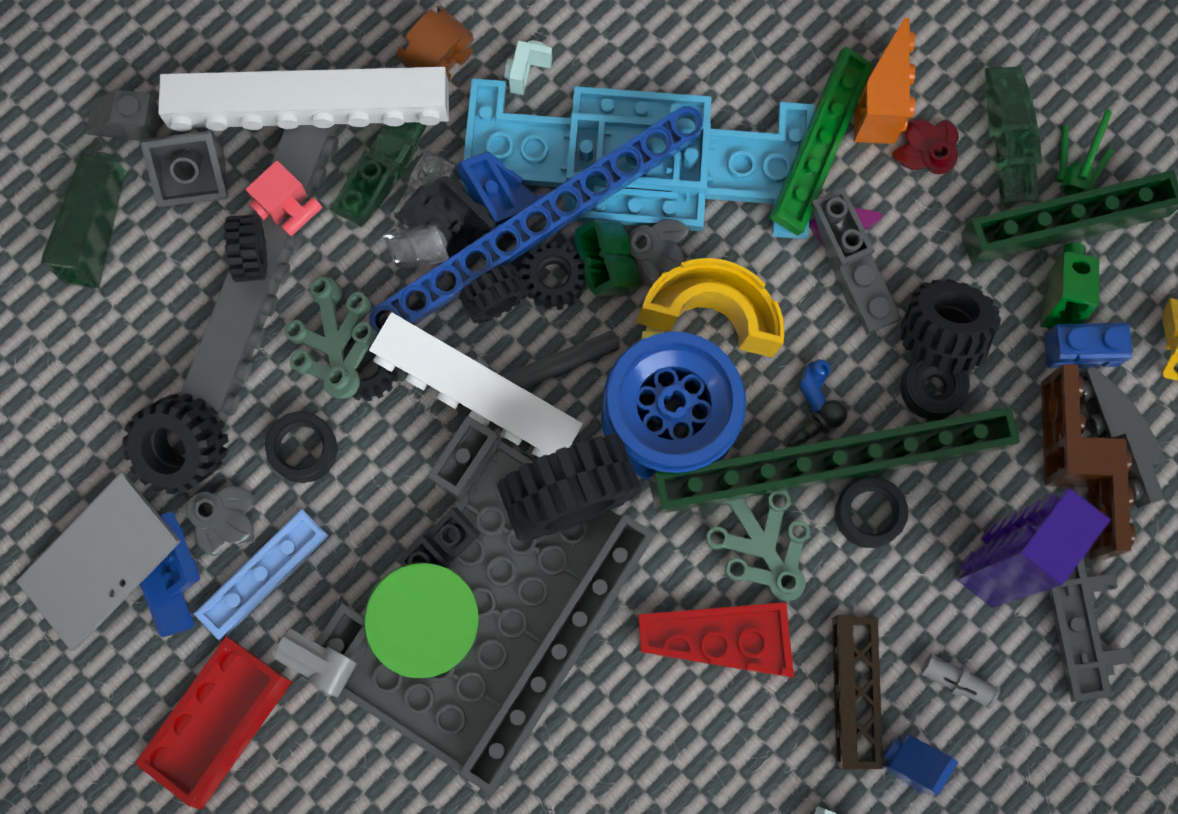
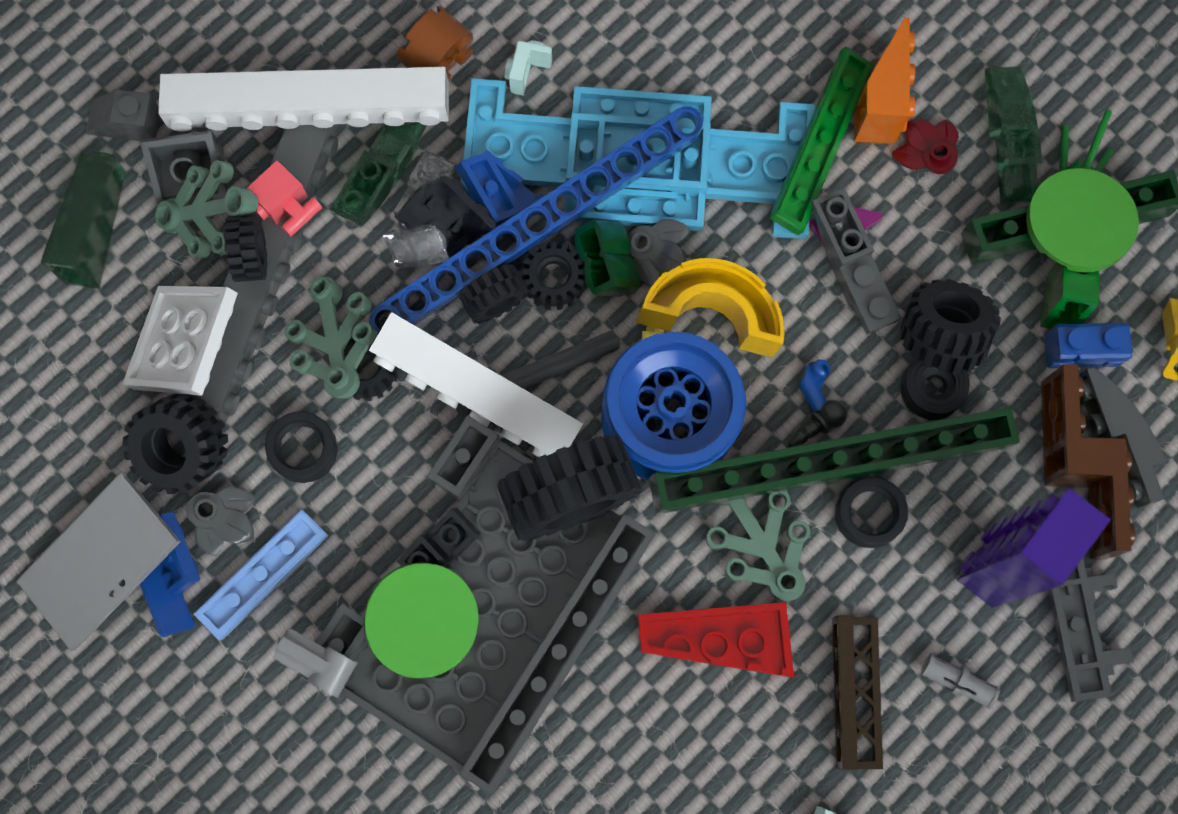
(174, 213): none -> sand green plant
(180, 339): none -> white plate
(213, 723): red slope -> none
(918, 764): blue slope -> none
(1082, 219): none -> bright green tile

